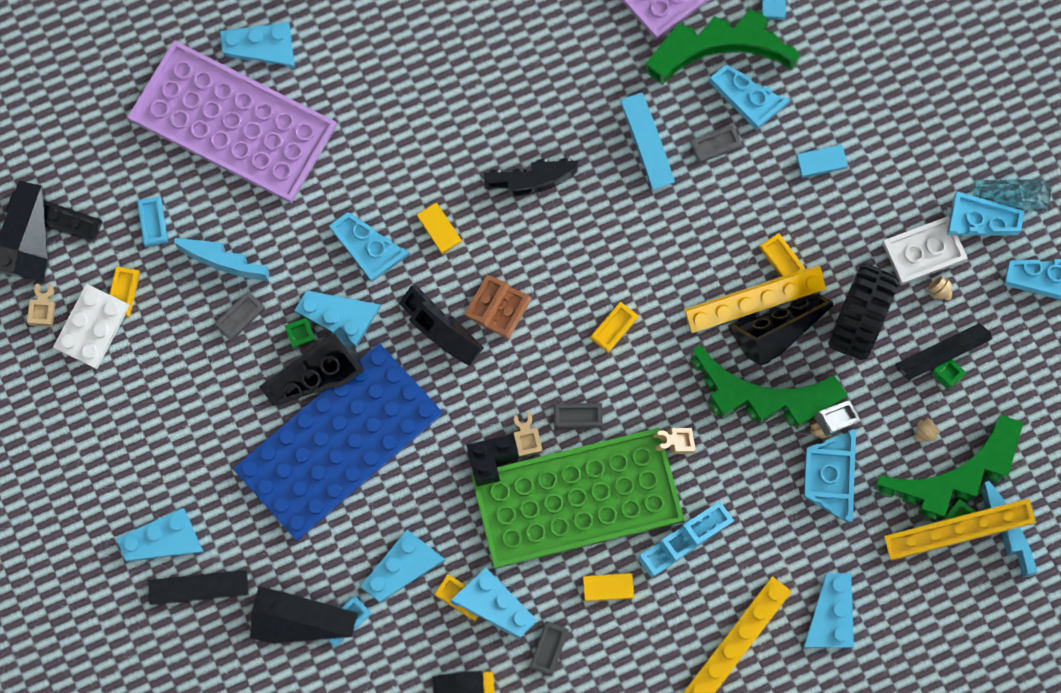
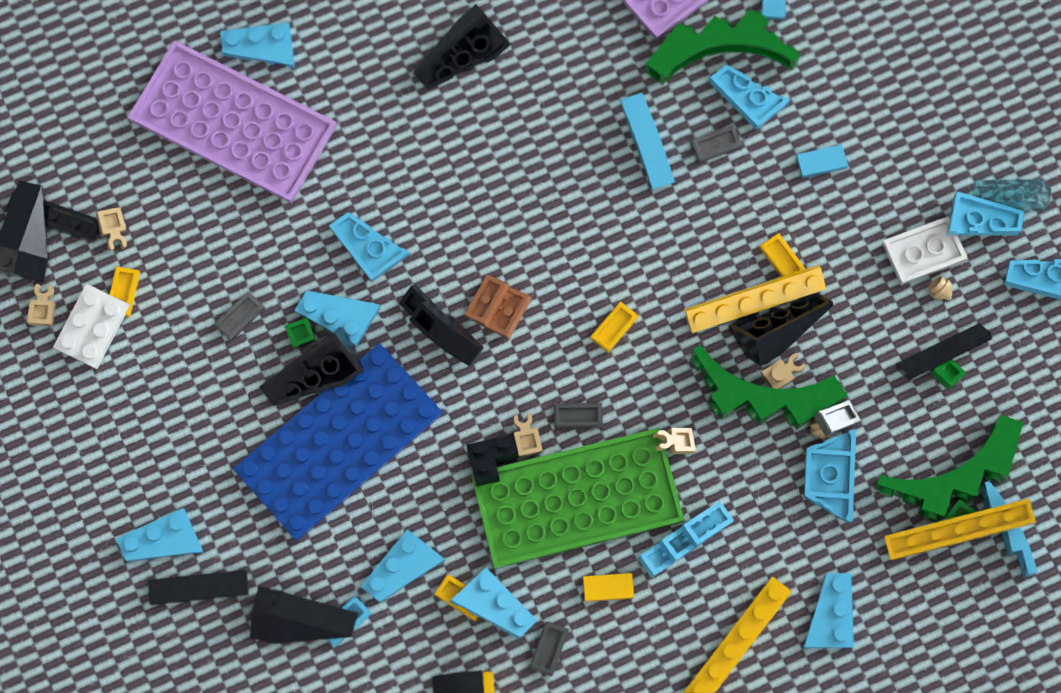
(112, 224): none -> tan plate
(152, 221): medium azure tile -> none
(214, 255): medium azure slope -> none
(439, 228): yellow tile -> none
(465, 45): none -> black wedge
(543, 176): black slope -> none
(780, 374): none -> tan plate
(863, 312): black tyre -> none
(926, 431): tan plate -> none

